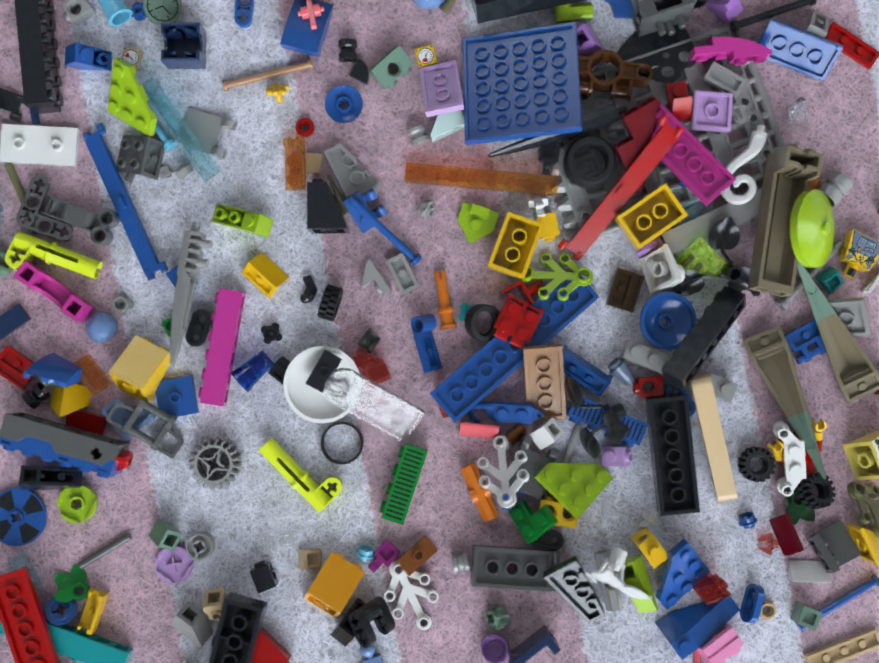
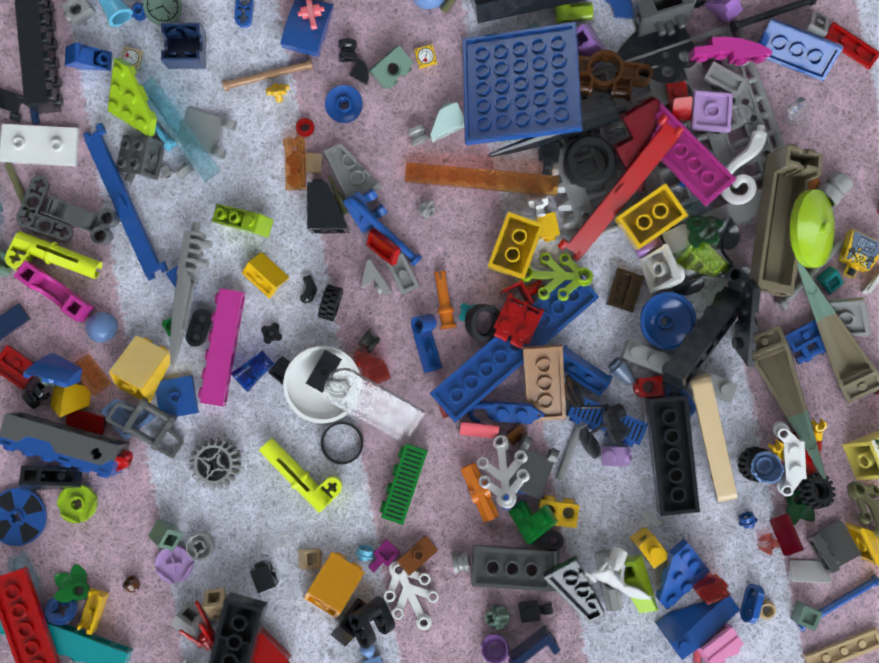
(105, 550): dark grey bar -> none
(121, 310): light grey plate -> none
(130, 587): none -> reddish brown hinge
(206, 637): none -> red plant
(383, 247): none -> red tile
(441, 88): lavender plate -> none
(476, 221): lime plate -> none
(531, 611): none -> black plate
(547, 433): white brick -> none
(574, 484): lime plate -> none
(705, 232): none -> dark green plate
(747, 323): none -> black wing
(767, 467): none -> medium blue hair

